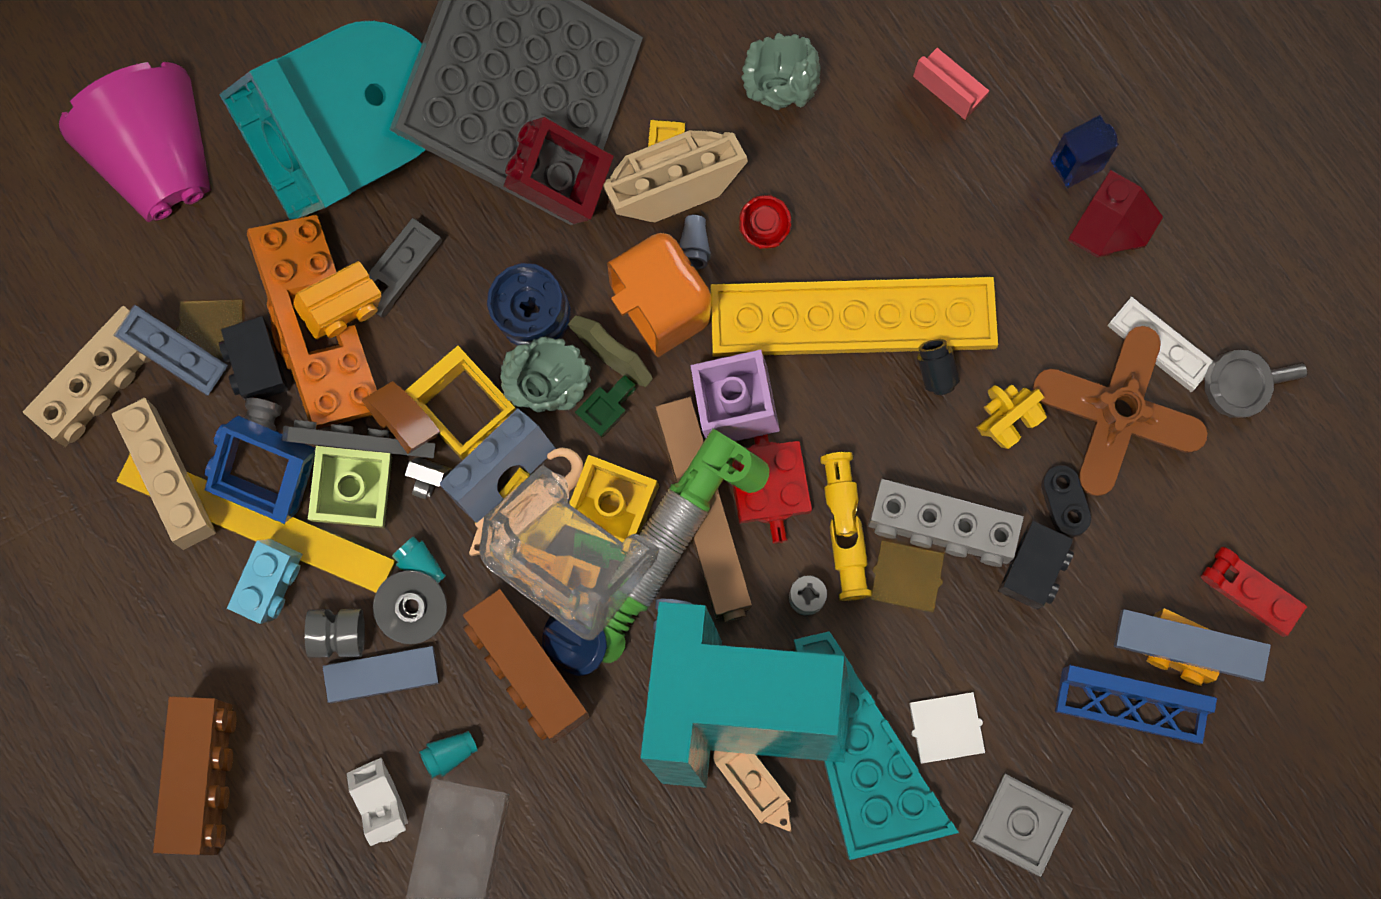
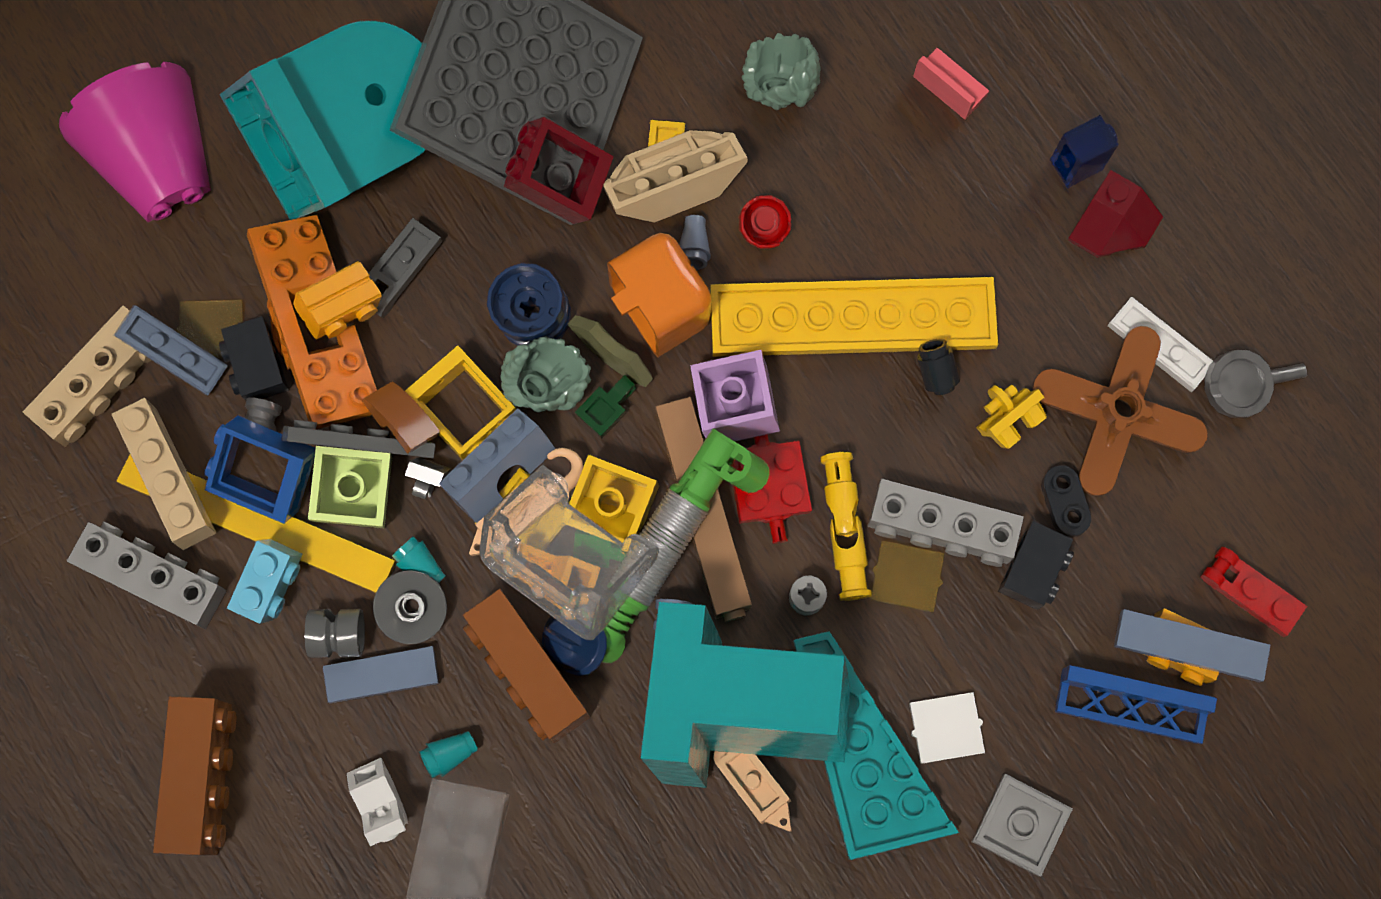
(146, 574): none -> light grey brick

